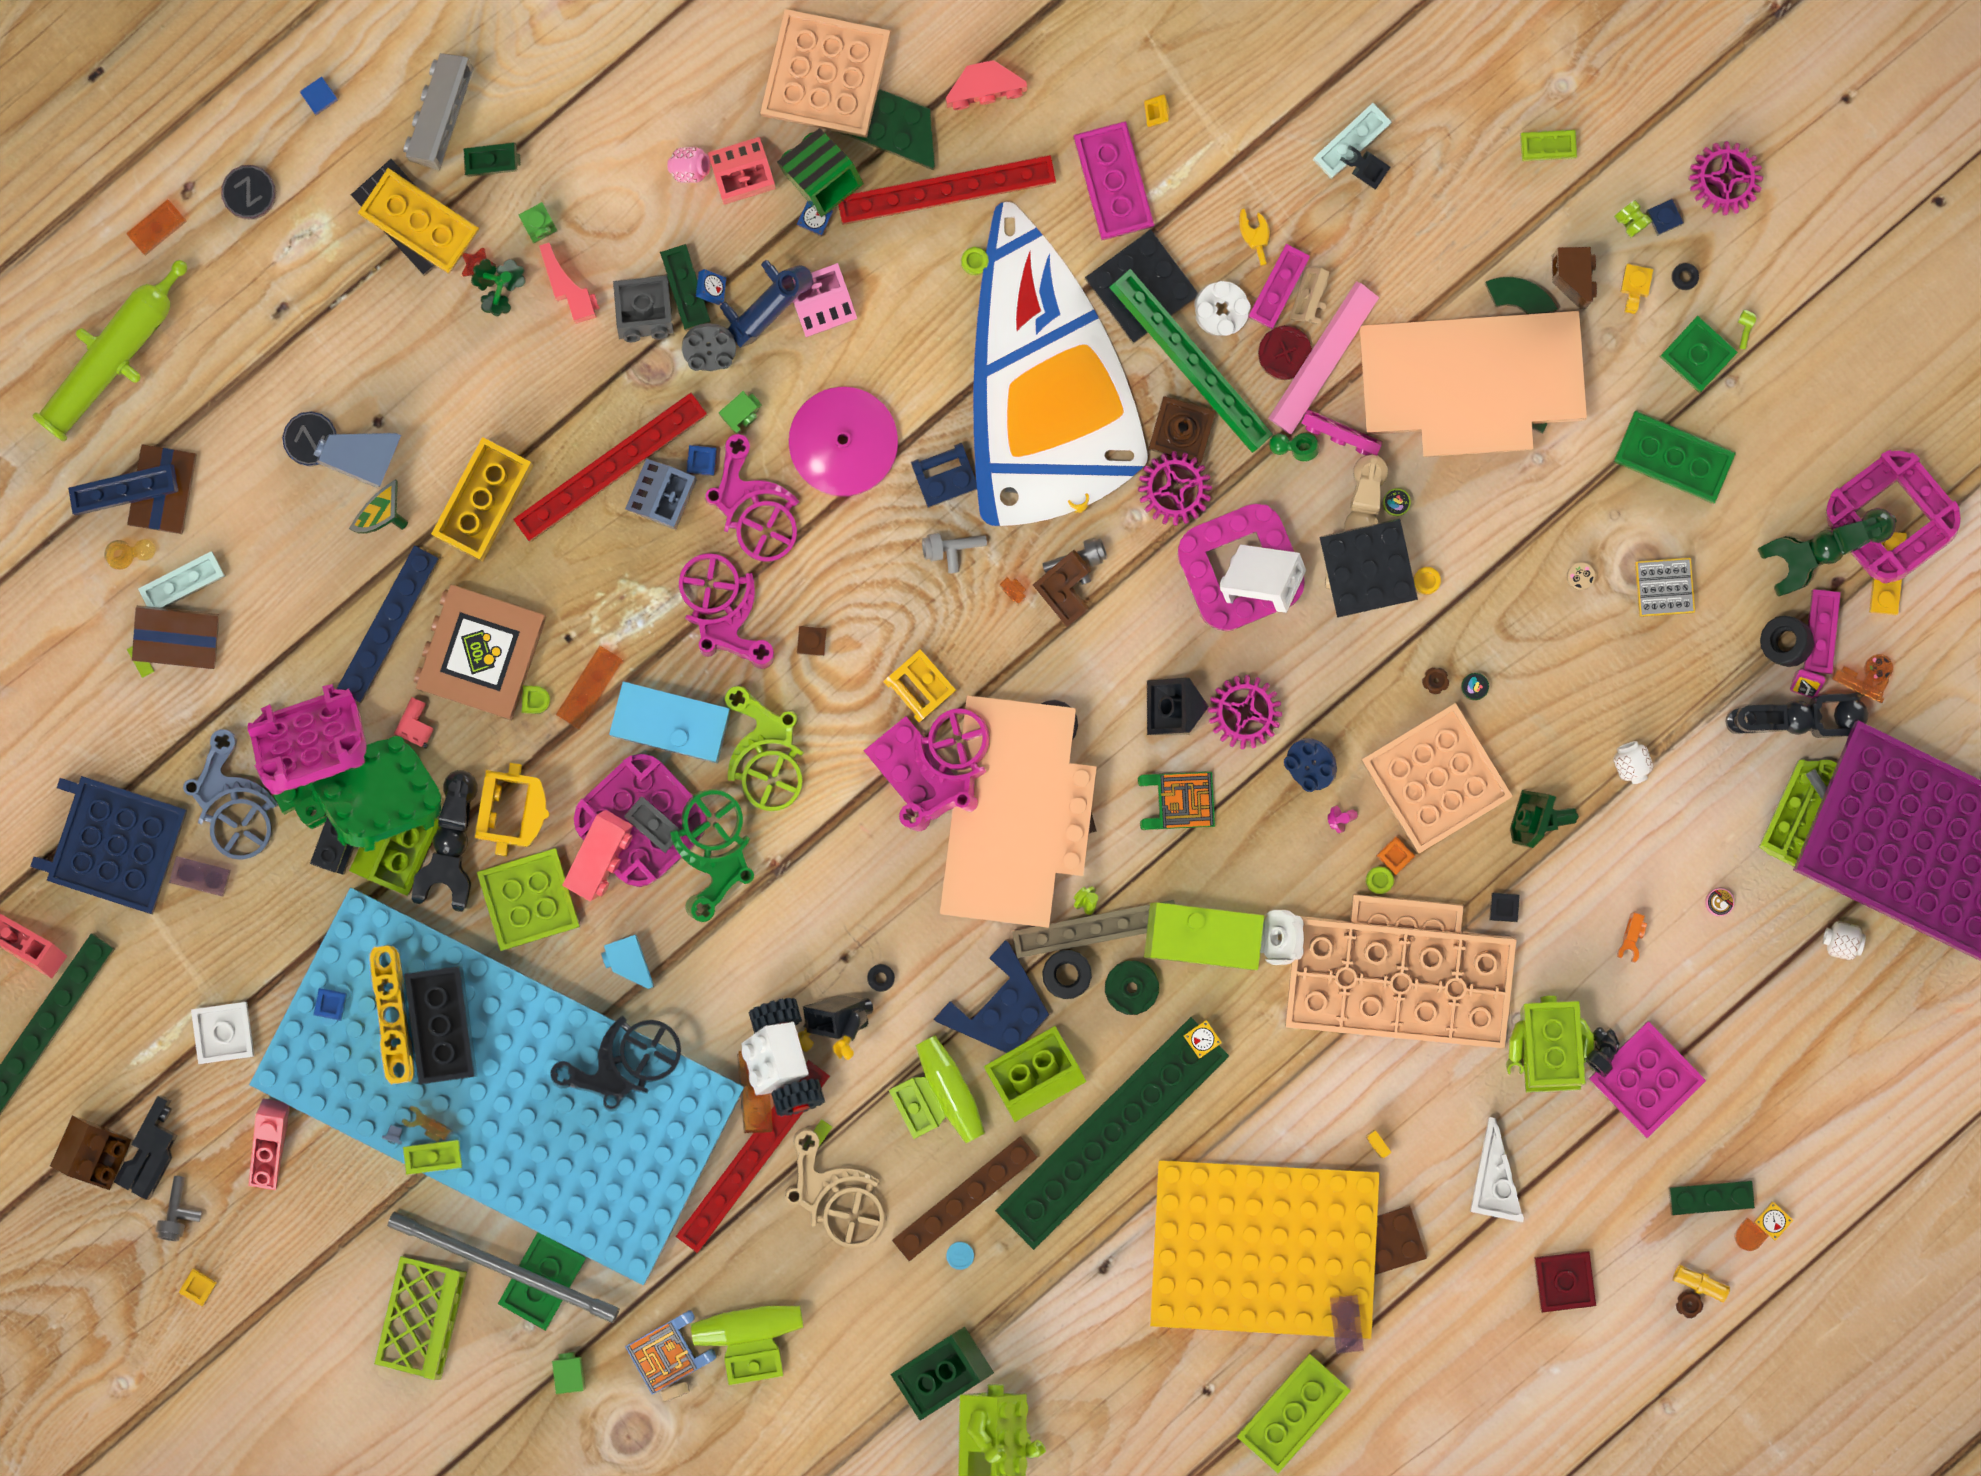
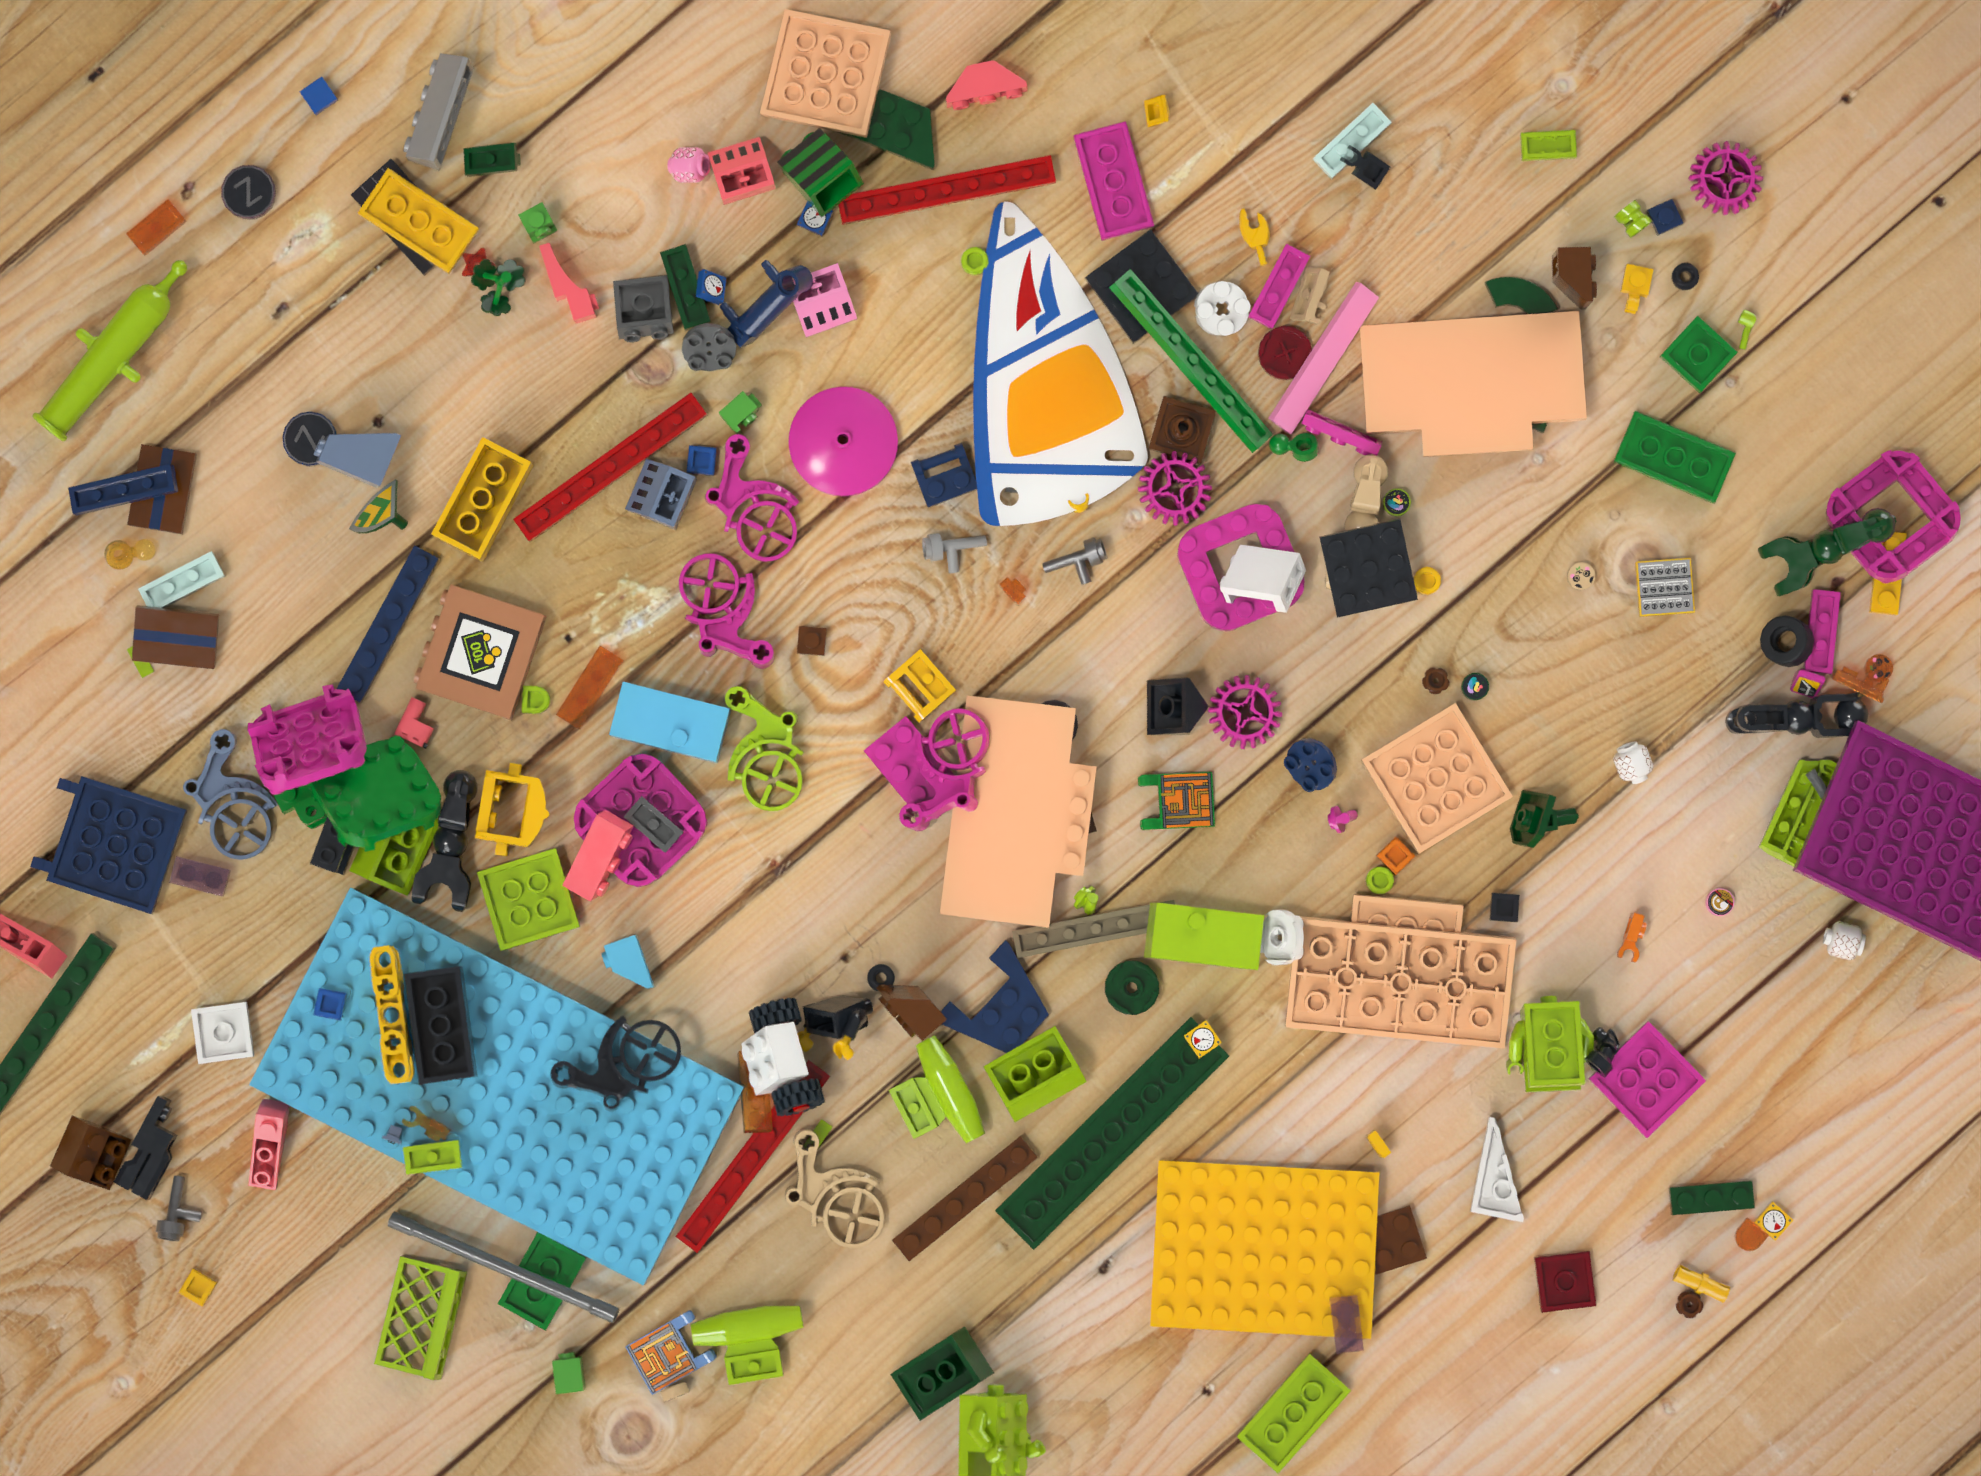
(724, 868): green piece -> none
(911, 1008): none -> reddish brown slope
(960, 1255): medium azure piece -> none
(1058, 590): reddish brown plate -> none
(1067, 991): black tyre -> none

